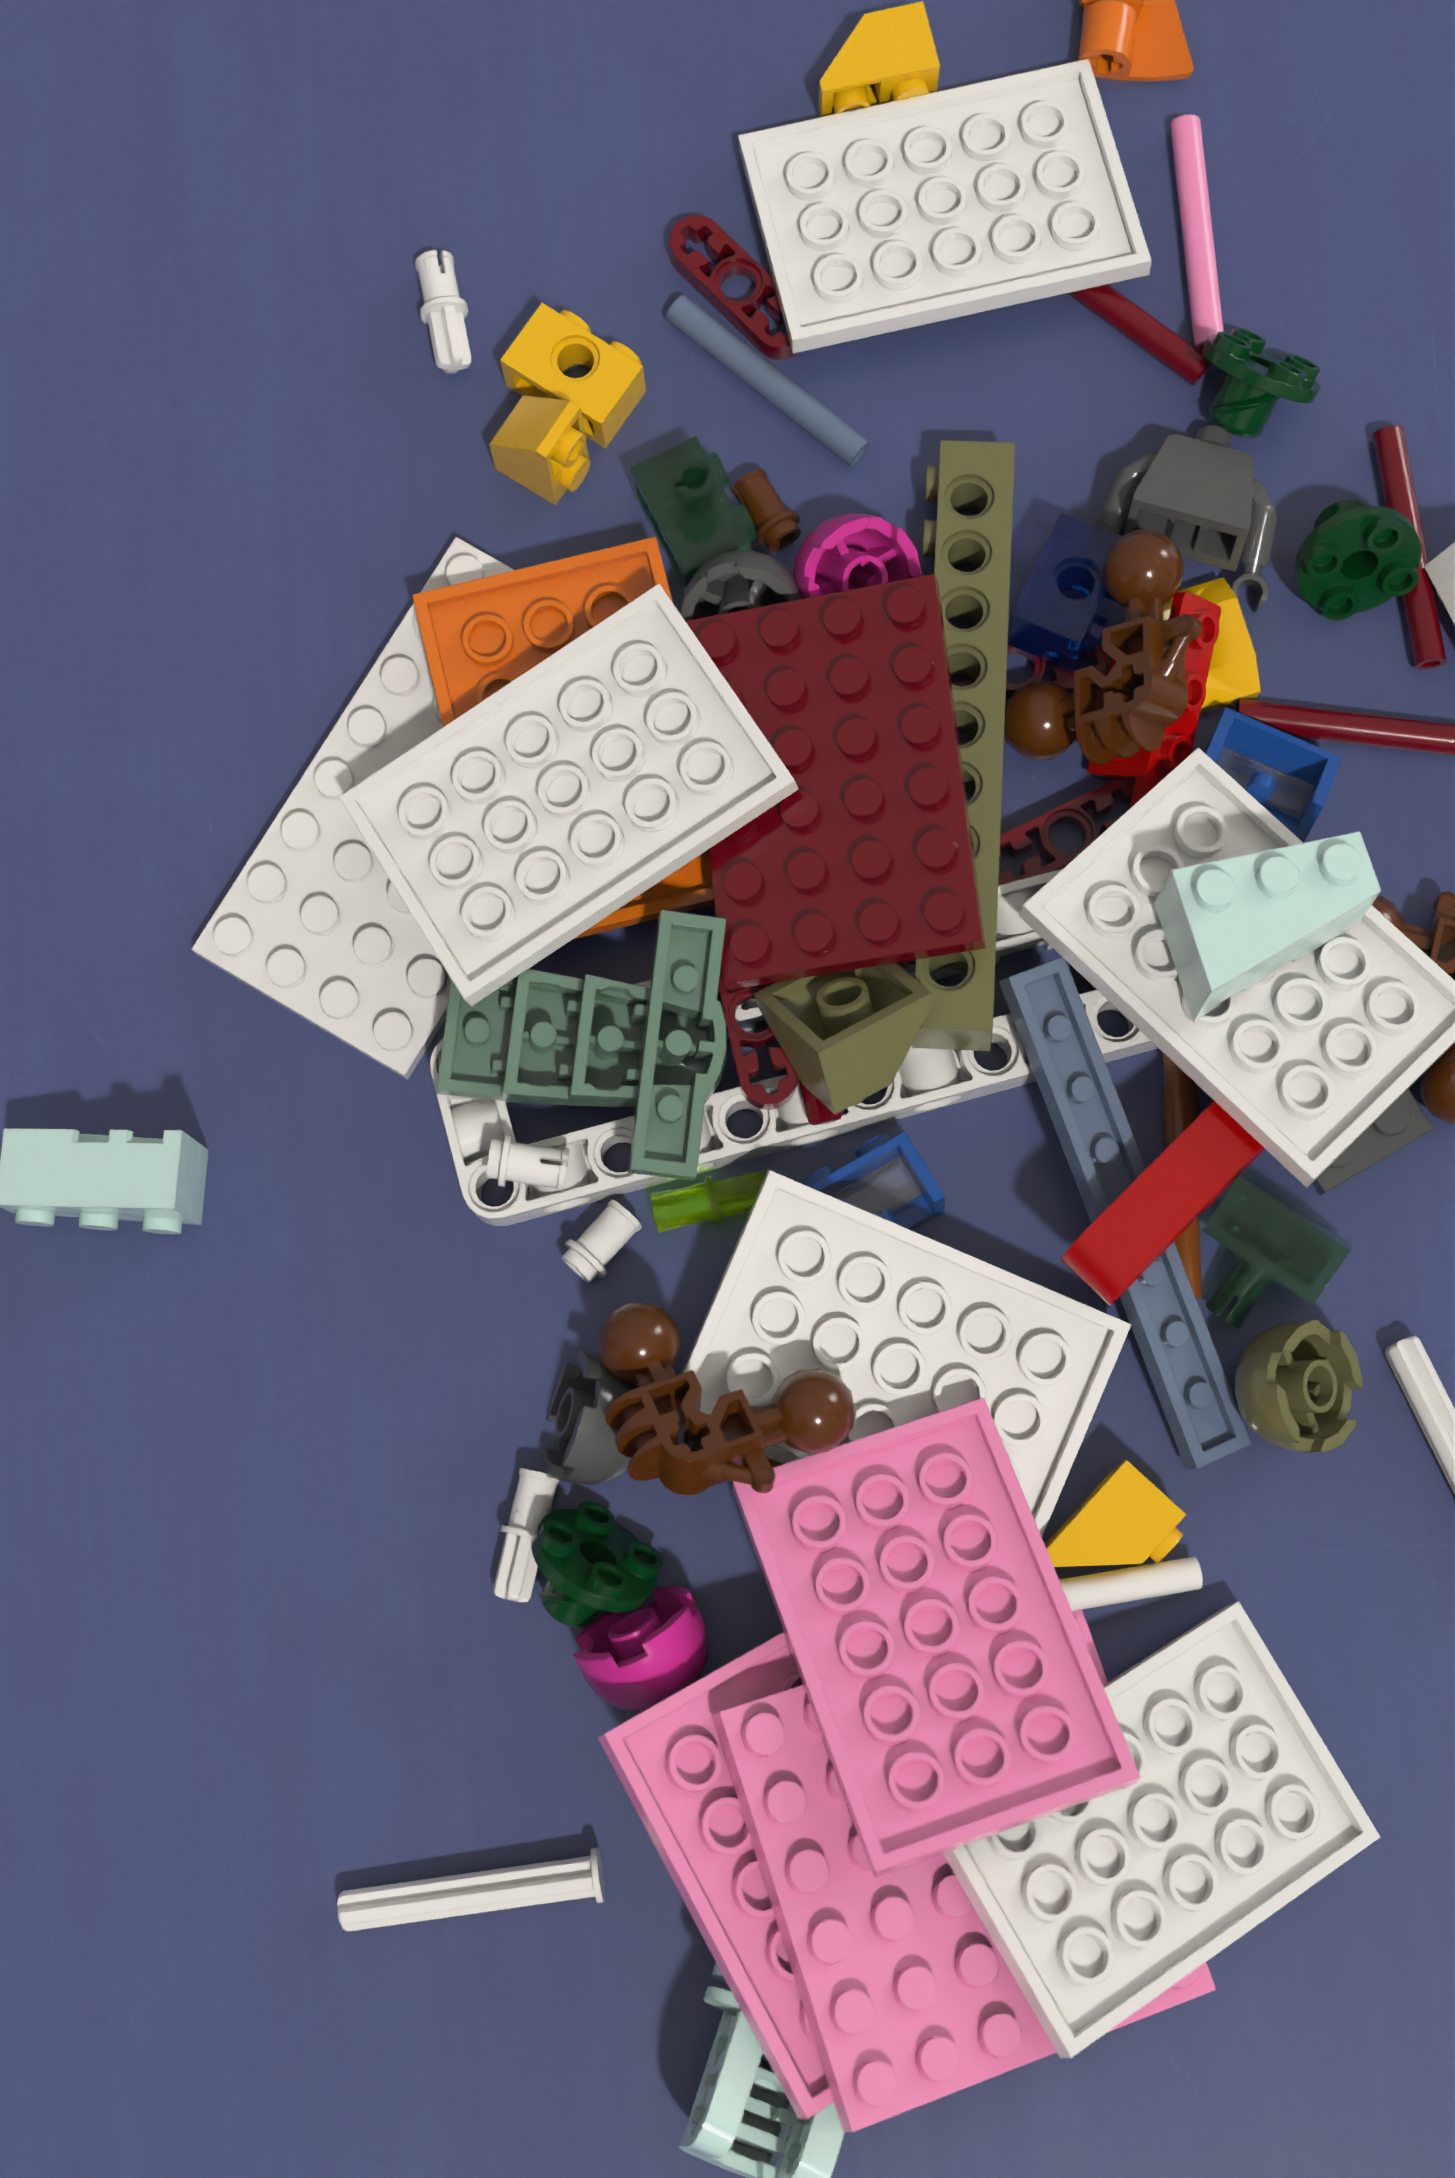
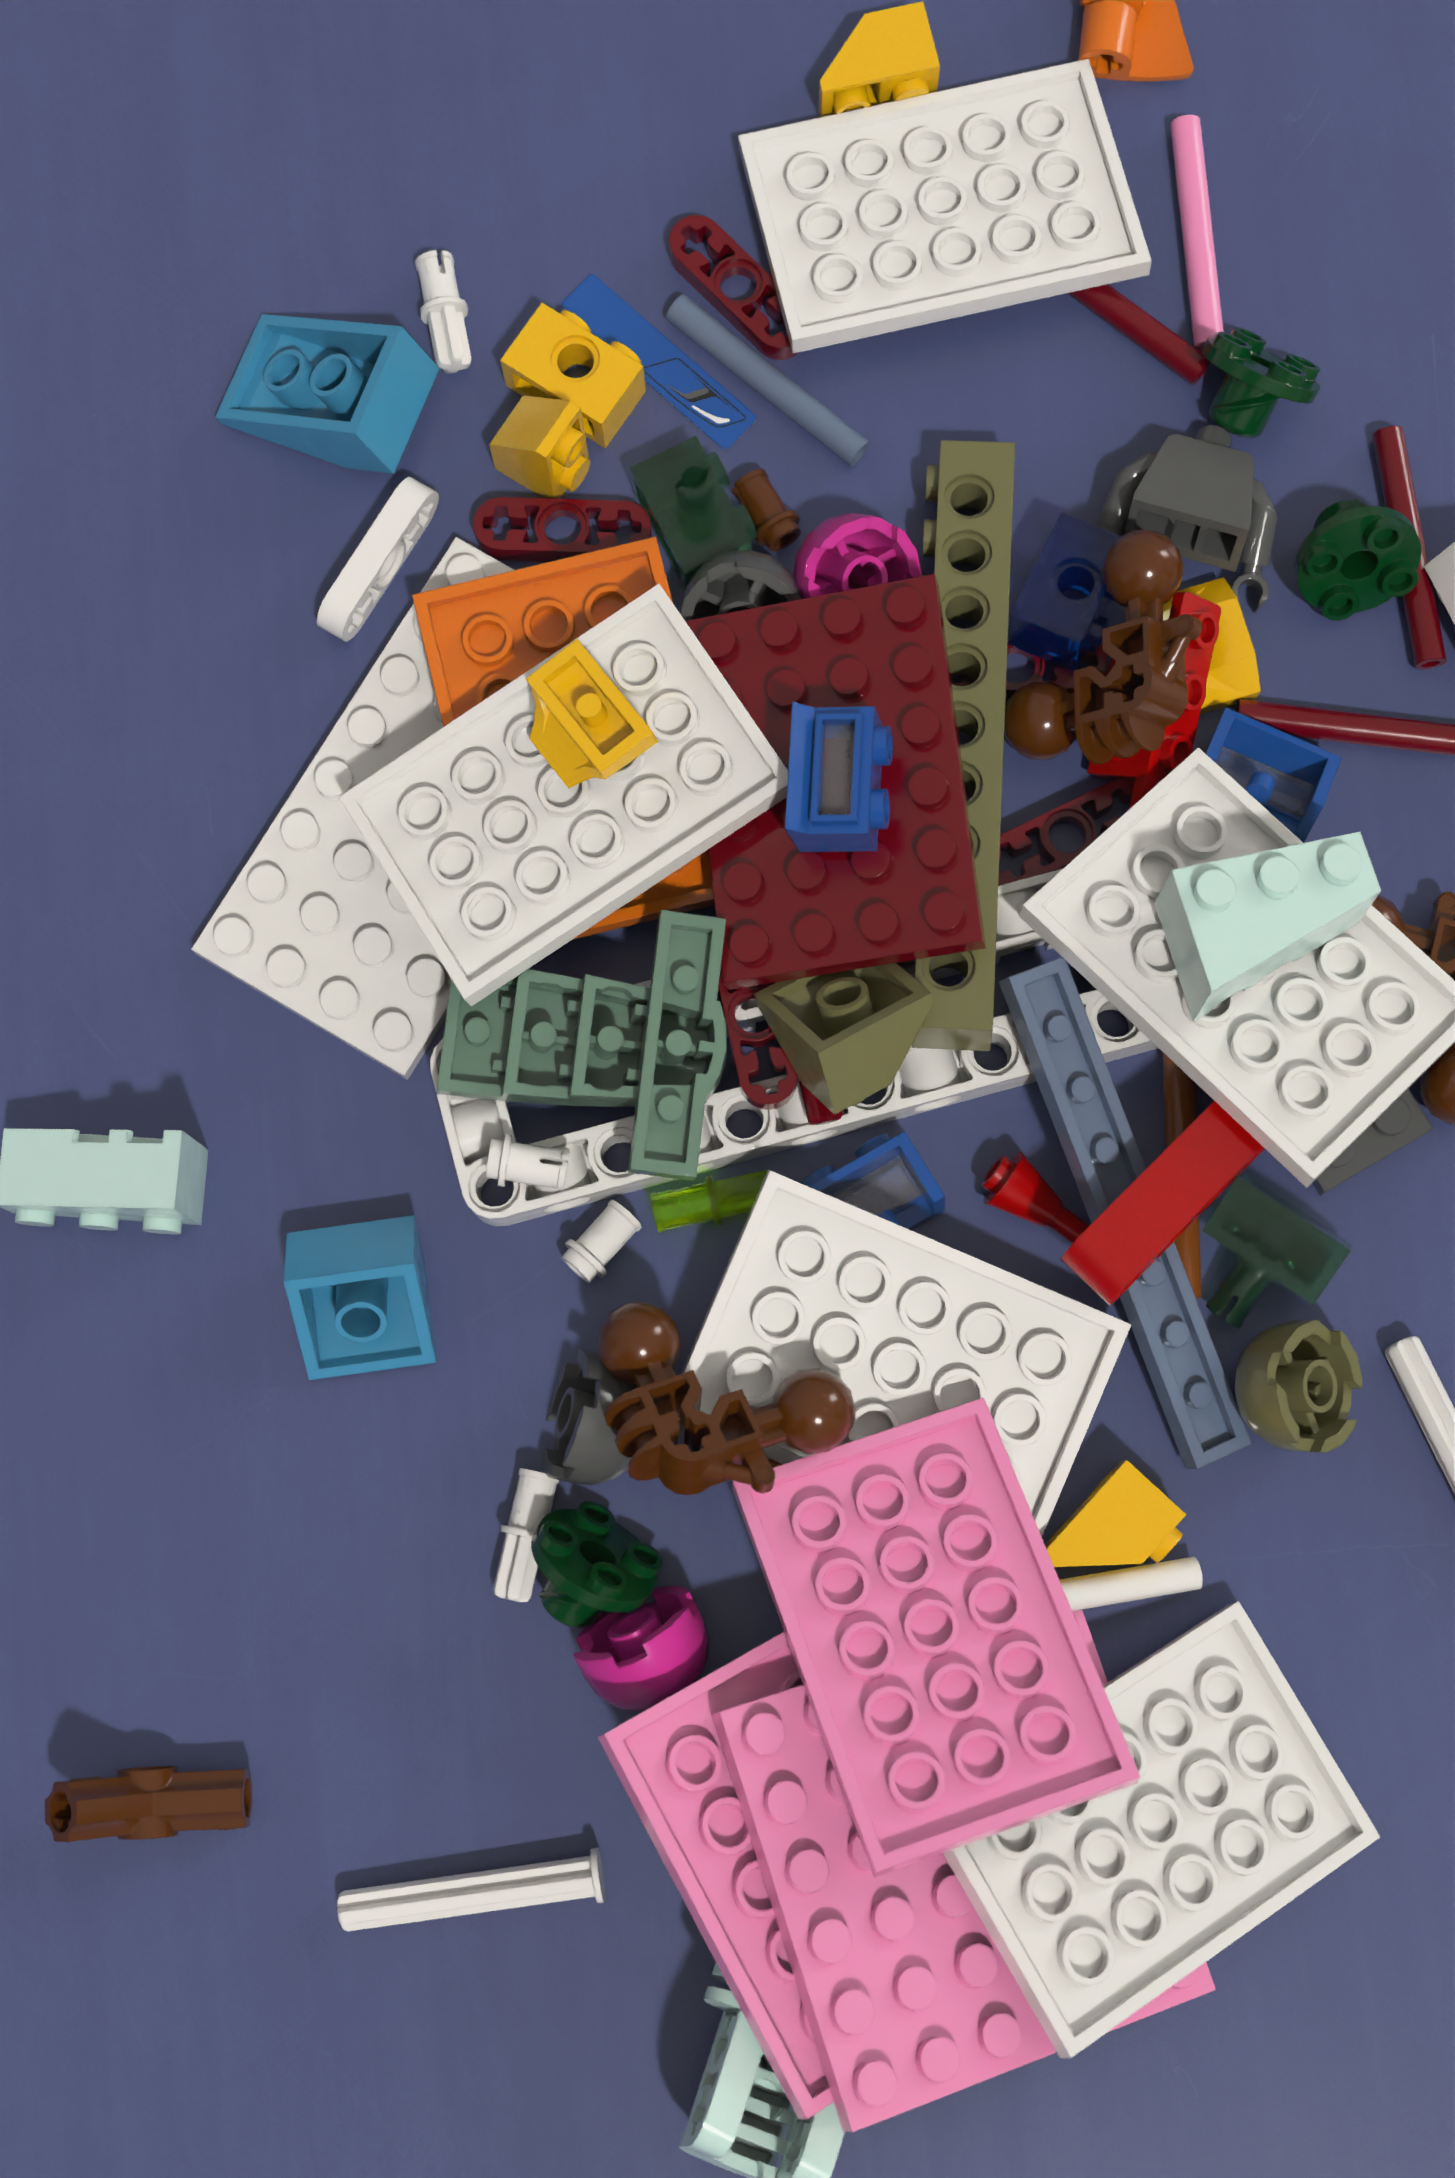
(149, 1803): none -> reddish brown piece
(330, 389): none -> dark azure slope
(359, 1297): none -> dark azure slope
(377, 559): none -> white beam
(518, 509): none -> dark red beam
(584, 719): none -> yellow slope
(664, 364): none -> blue sticker
(836, 778): none -> blue window
(1023, 1192): none -> red cone

